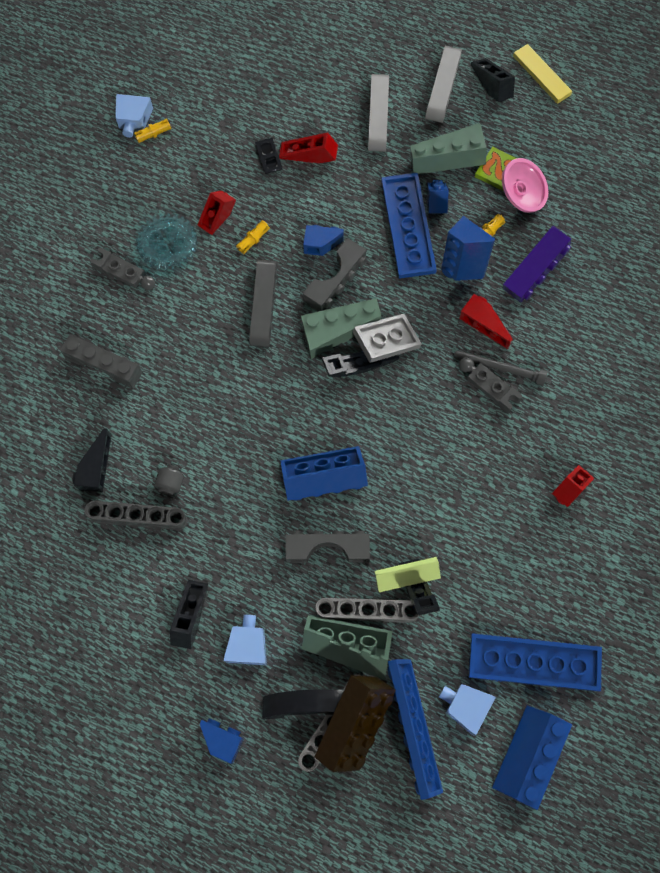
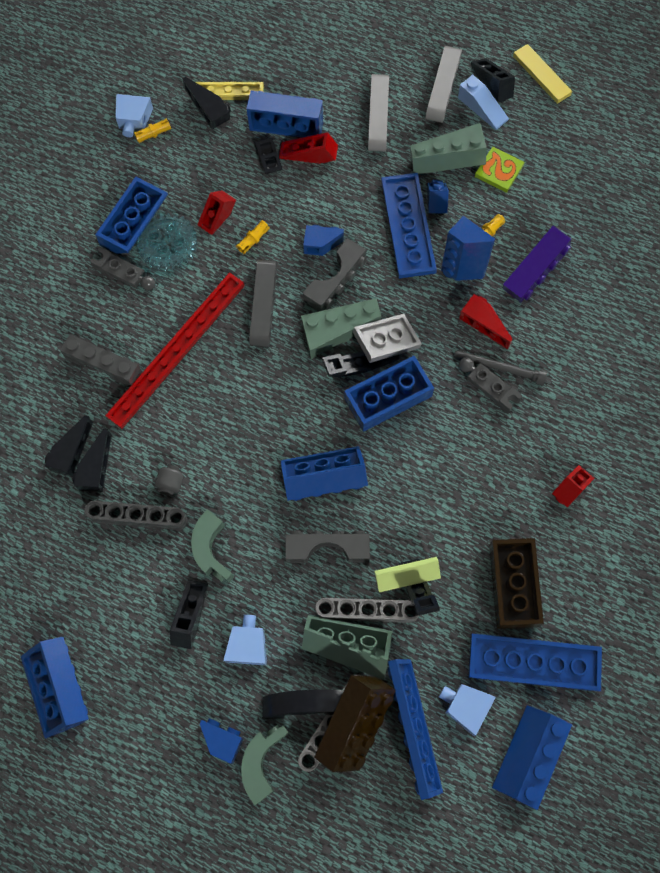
(54, 686): none -> blue slope
(67, 451): none -> black slope
(130, 216): none -> blue slope
(175, 351): none -> red plate
(202, 538): none -> sand green arch
(209, 104): none -> black slope
(233, 90): none -> light yellow tile
(252, 772): none -> sand green arch
(284, 114): none -> blue brick
(388, 393): none -> blue brick
(481, 101): none -> light blue slope
(516, 583): none -> dark brown brick
(524, 185): bright pink dish -> none

